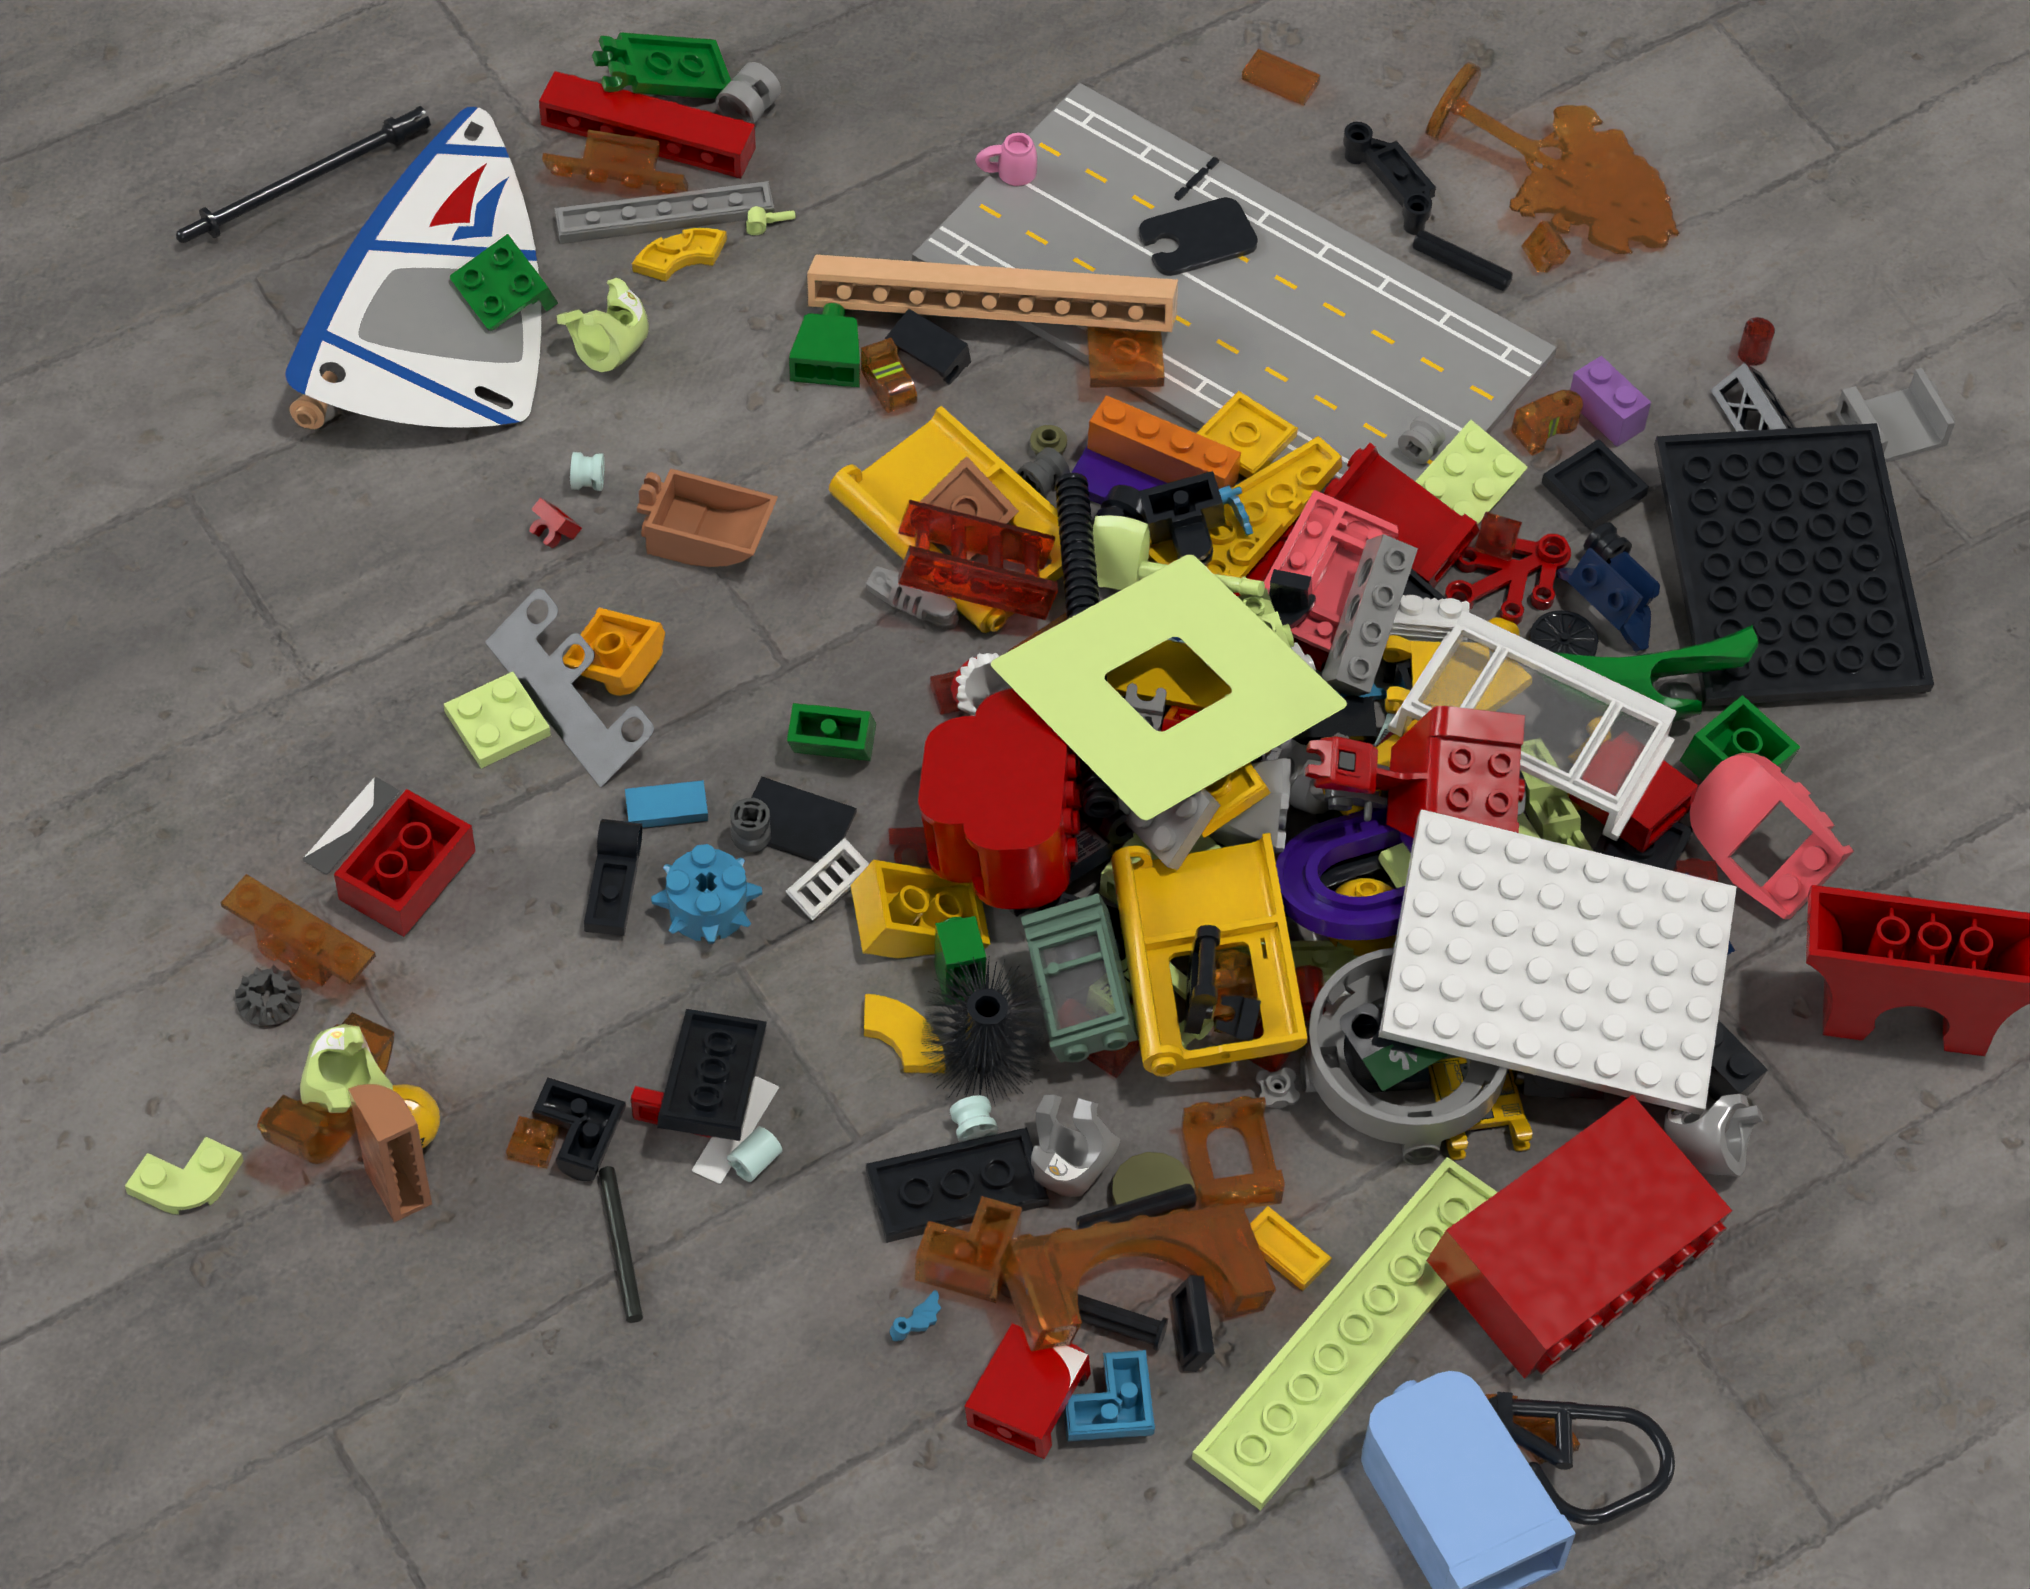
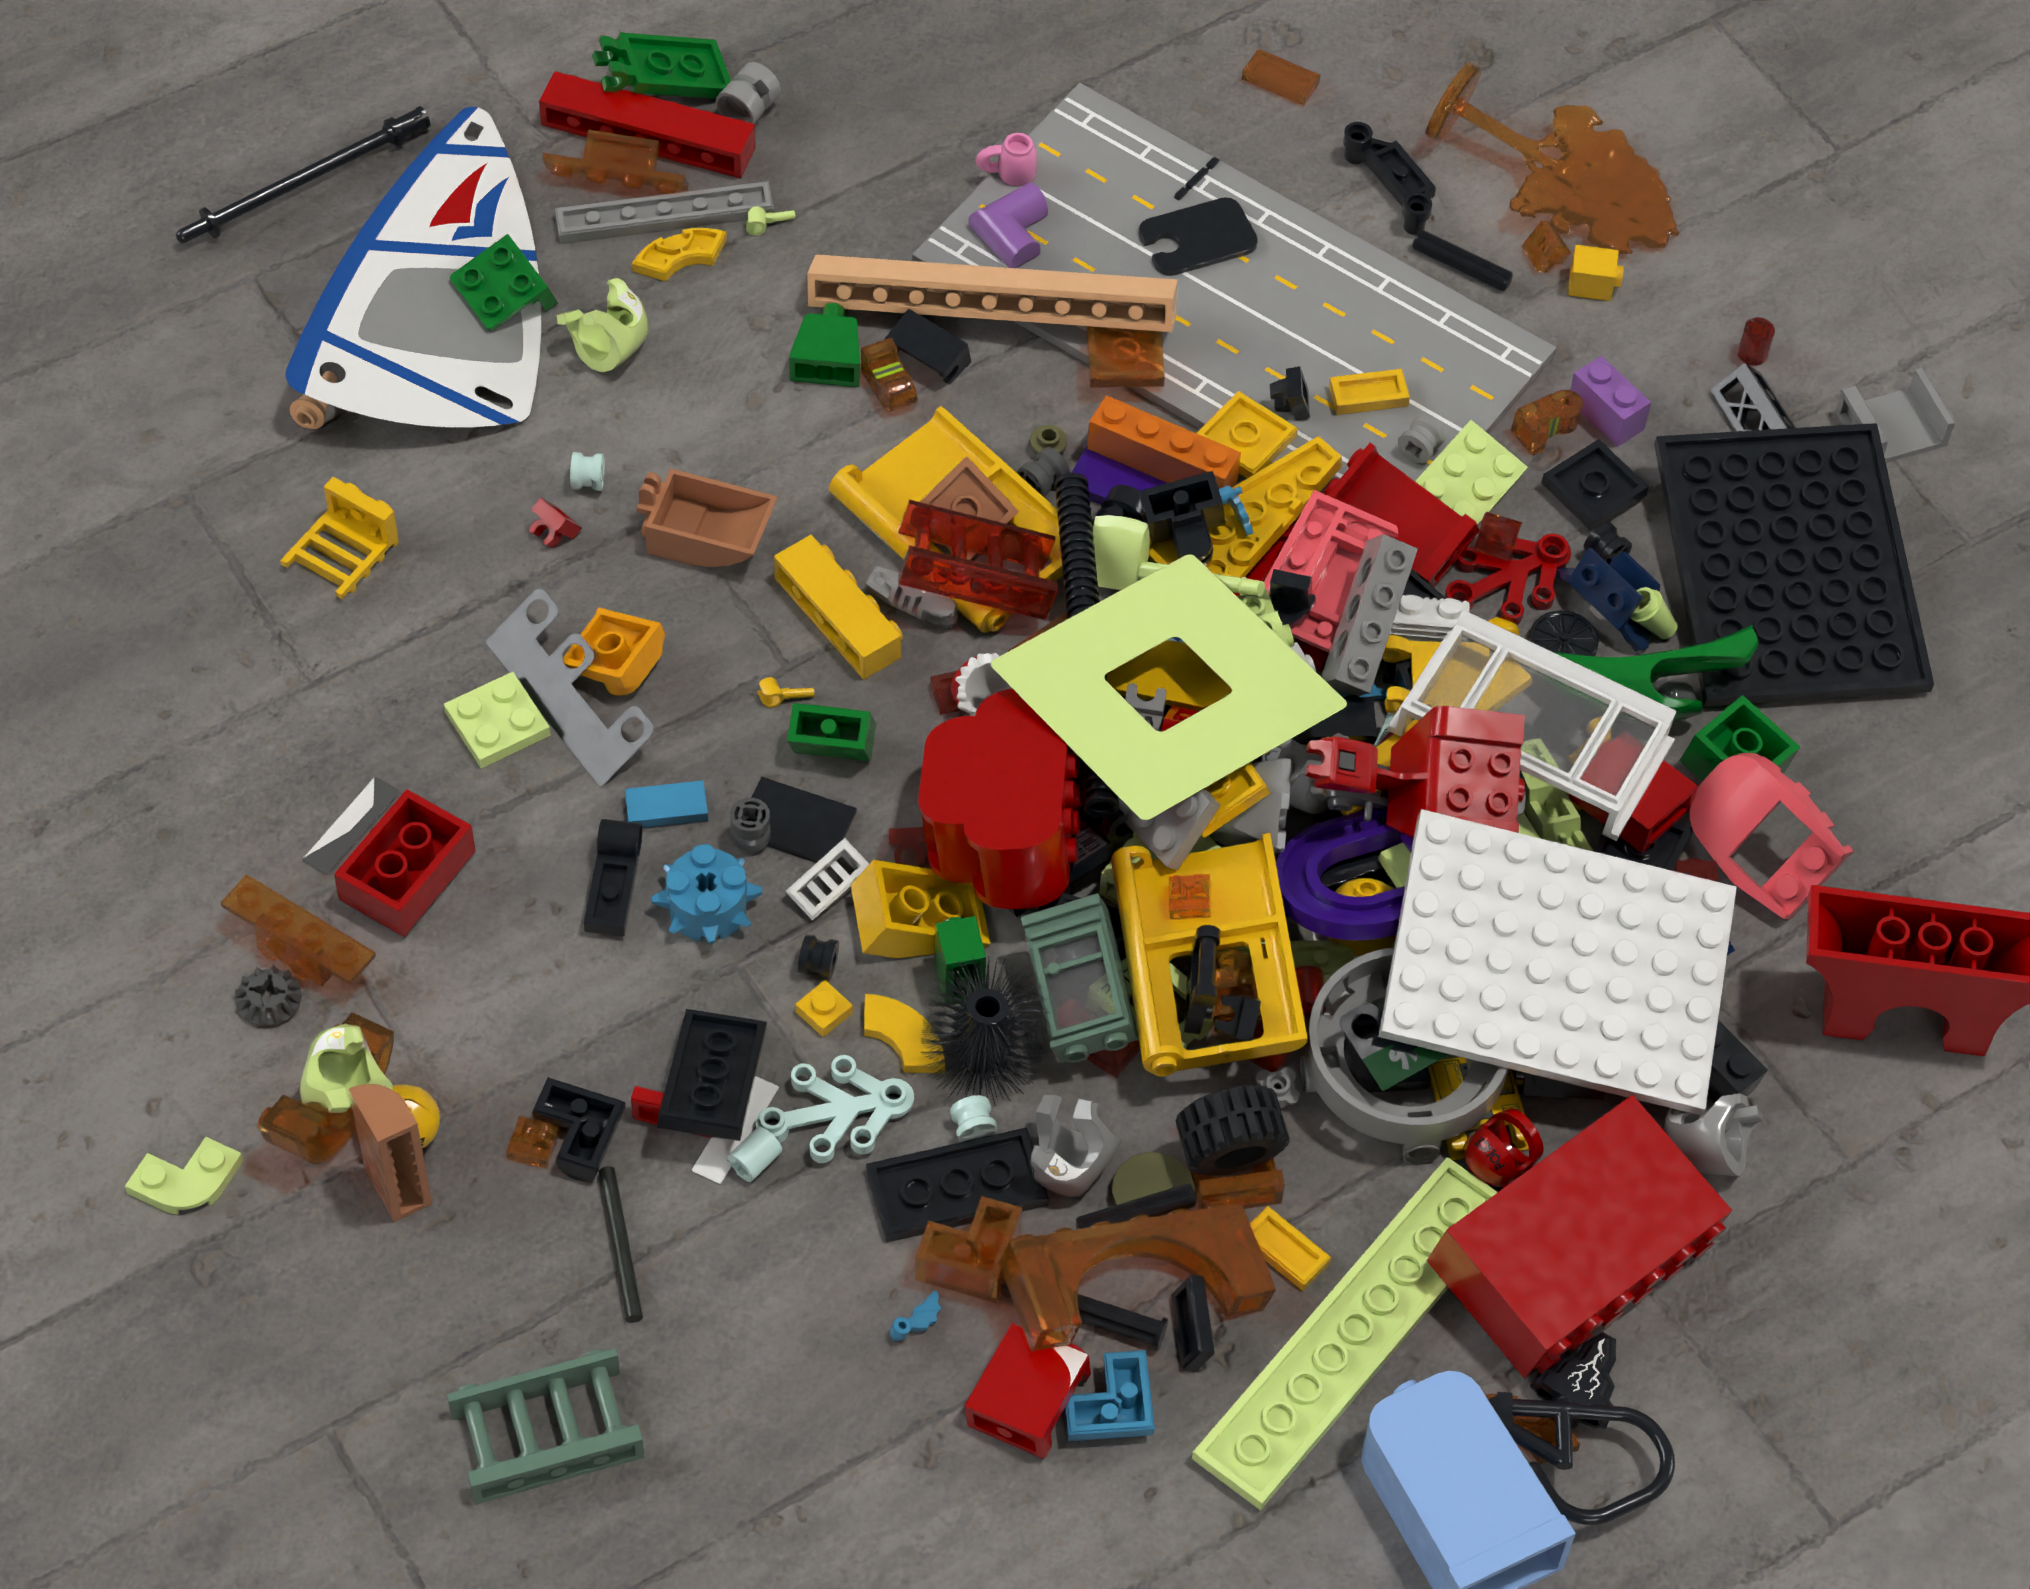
(355, 521): none -> yellow plate
(538, 1466): none -> sand green fence
(772, 695): none -> yellow hand
(818, 956): none -> black wheel
(824, 1008): none -> yellow plate
(838, 606): none -> yellow brick
(841, 1107): none -> light aqua plant
(1004, 224): none -> medium lavender brick
(1189, 896): none -> clear orange tile
(1232, 1130): none -> black tyre
(1291, 394): none -> black tile
(1369, 391): none -> yellow tile
(1494, 1156): none -> red helmet
(1581, 1377): none -> black rock
(1594, 273): none -> yellow brick
(1654, 614): none -> yellowish green cone

